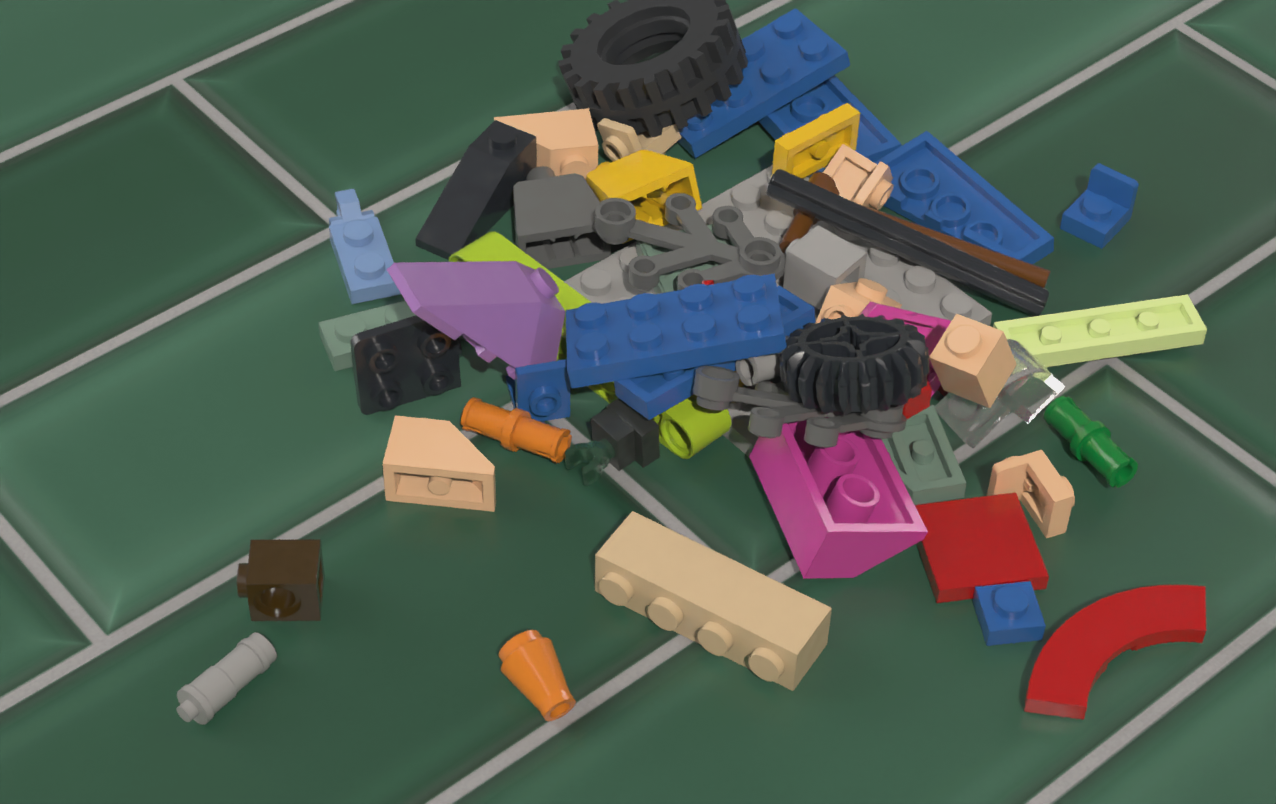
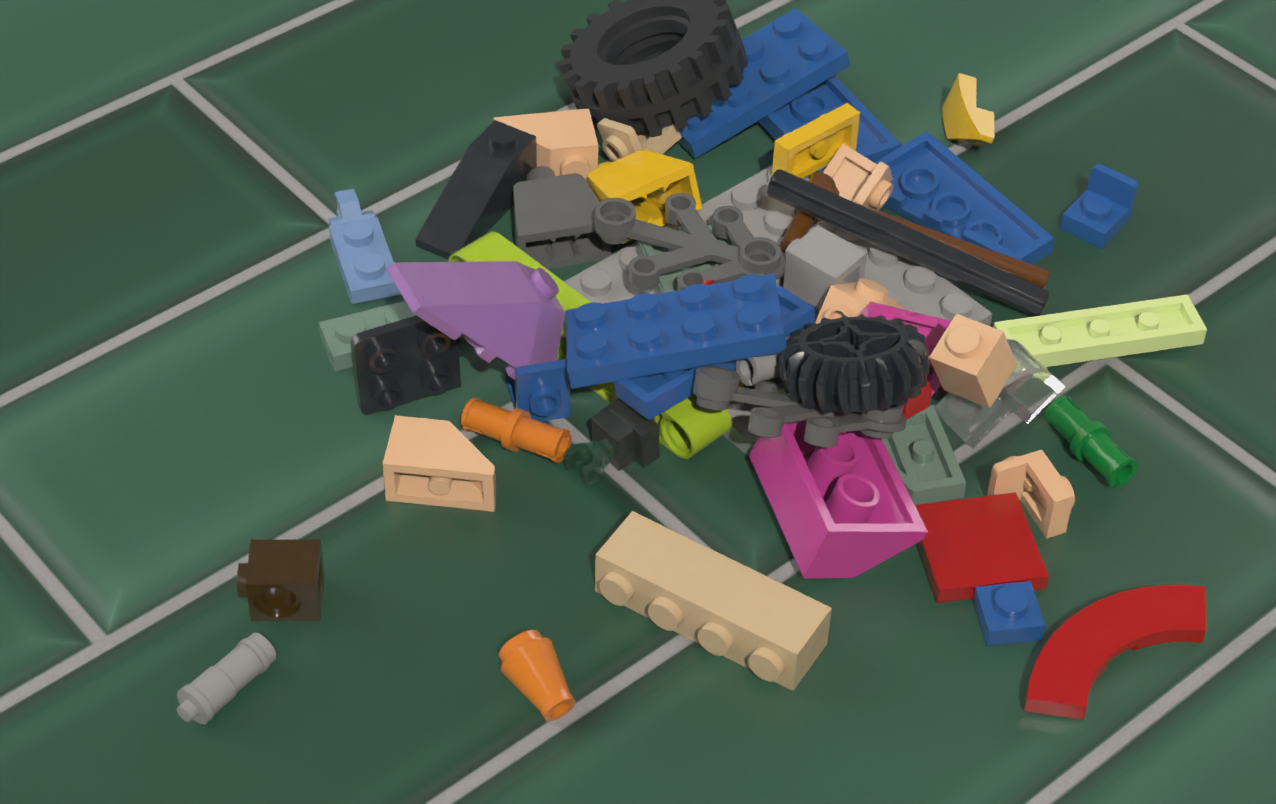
(962, 118): none -> yellow slope

